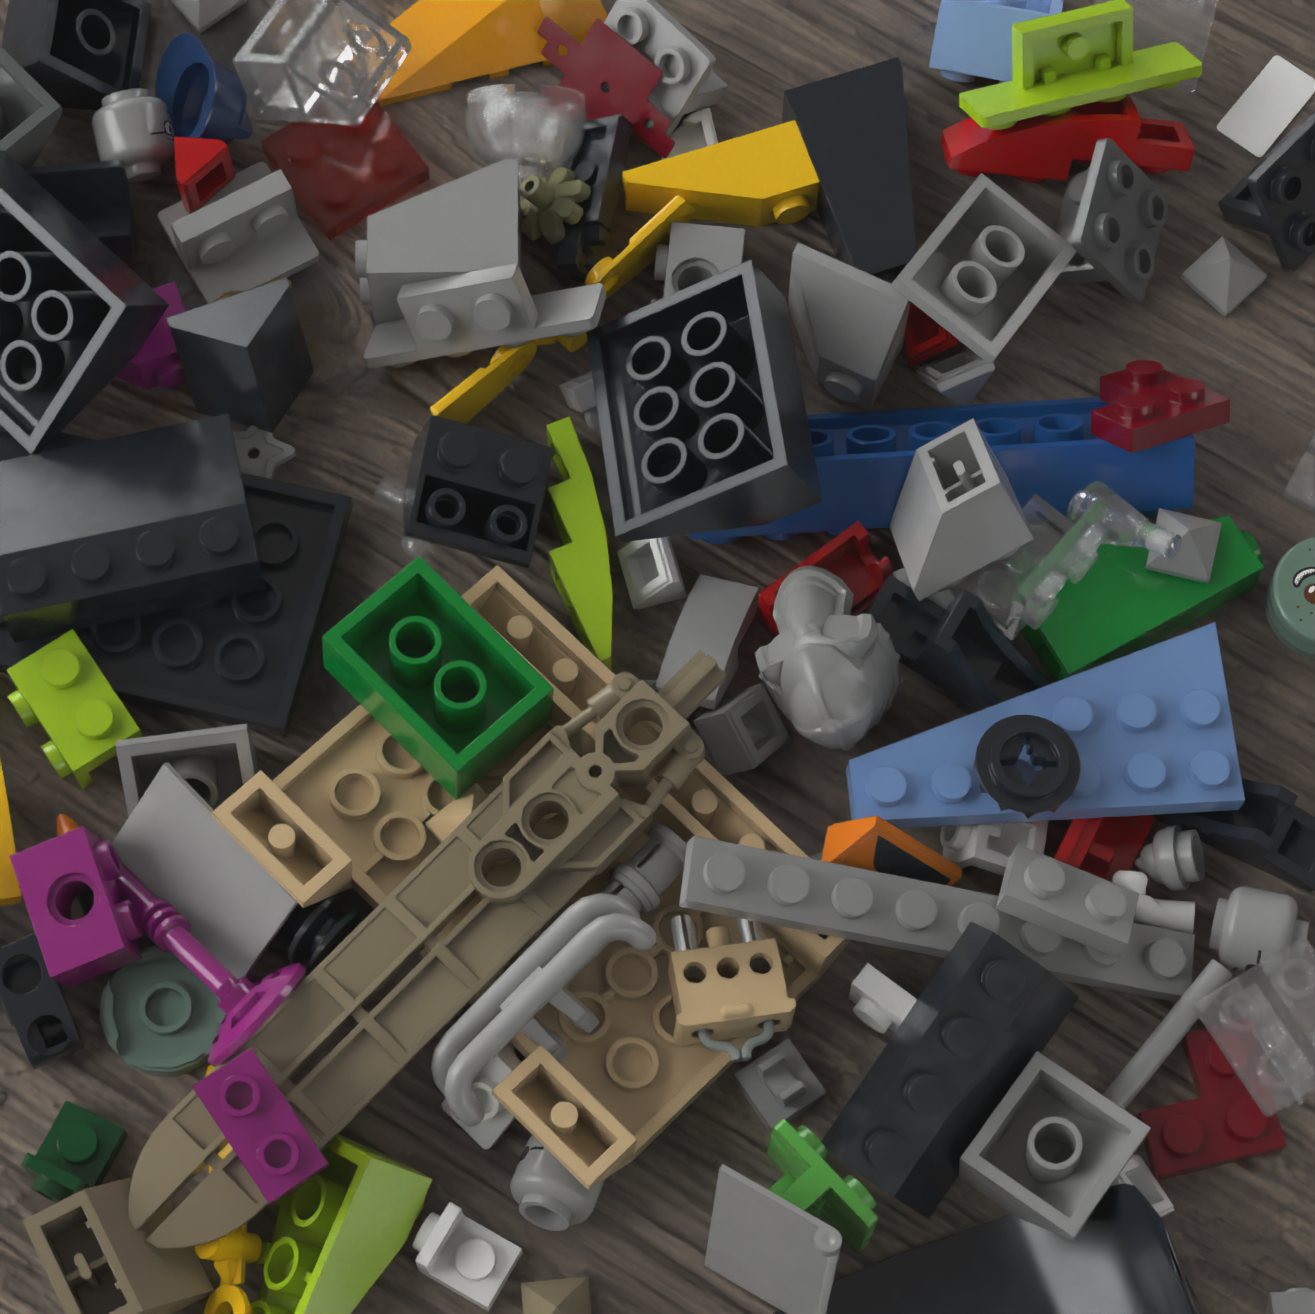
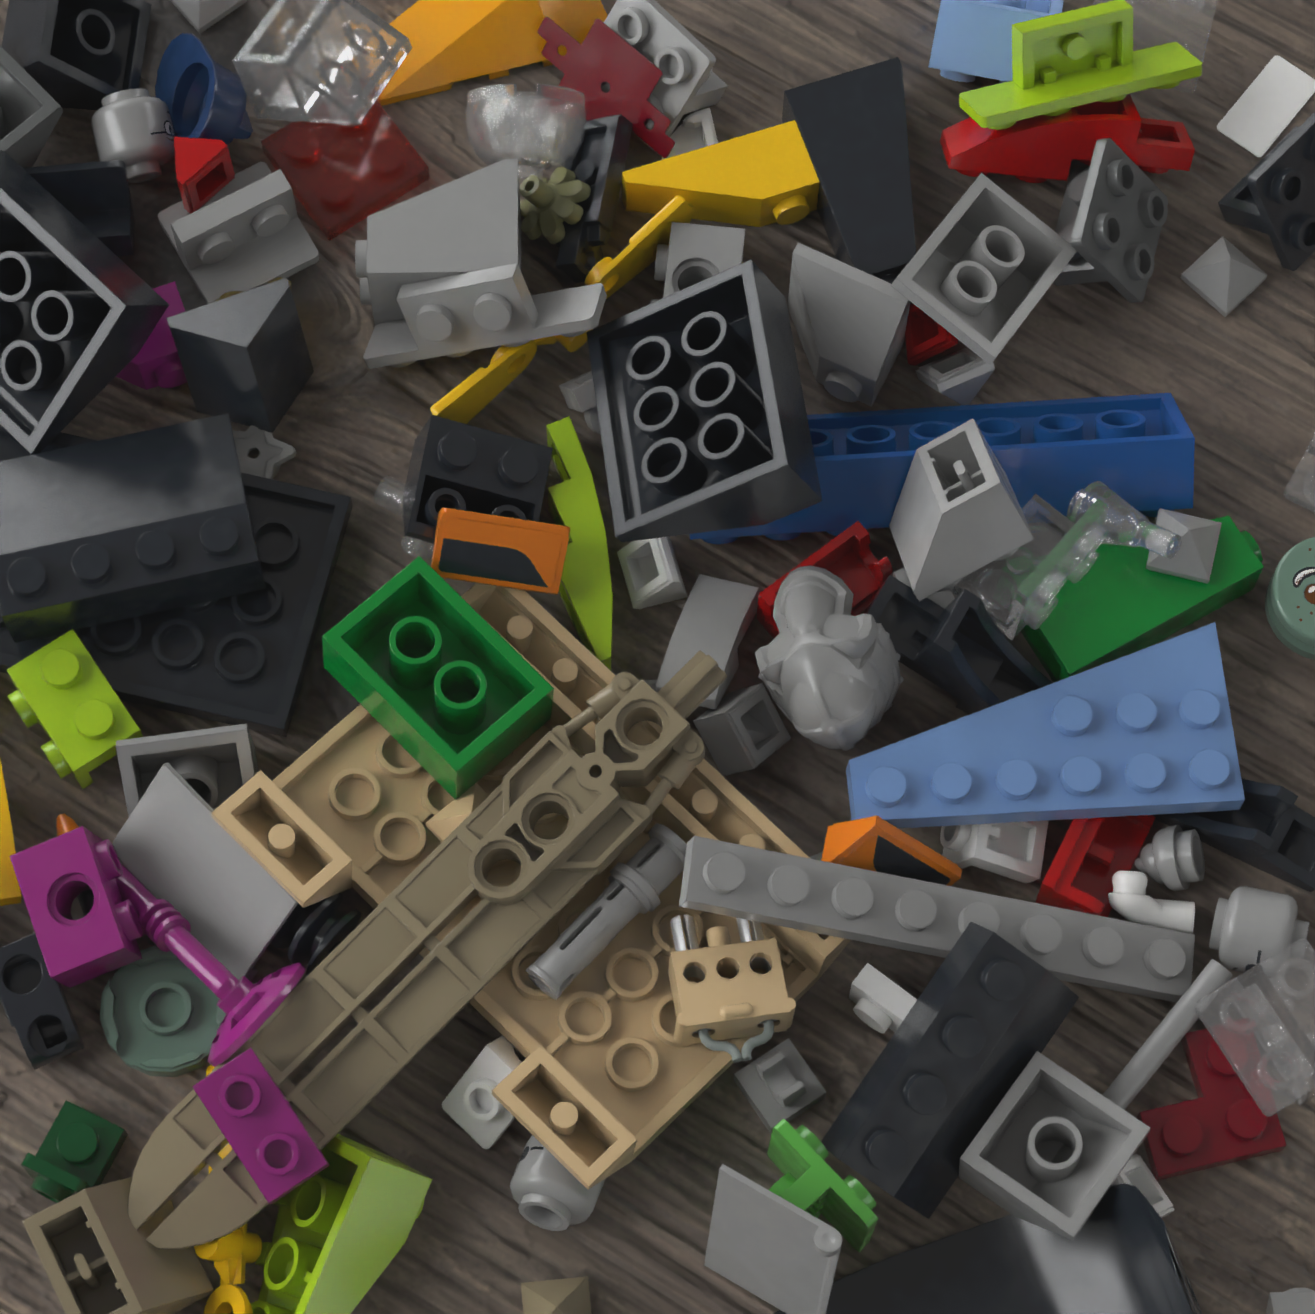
(465, 1256): white bracket -> none
(499, 551): none -> orange slope
(525, 989): light grey piece -> none
(1047, 747): black gear -> none
(1067, 901): light grey plate -> none
(1154, 407): dark red plate -> none

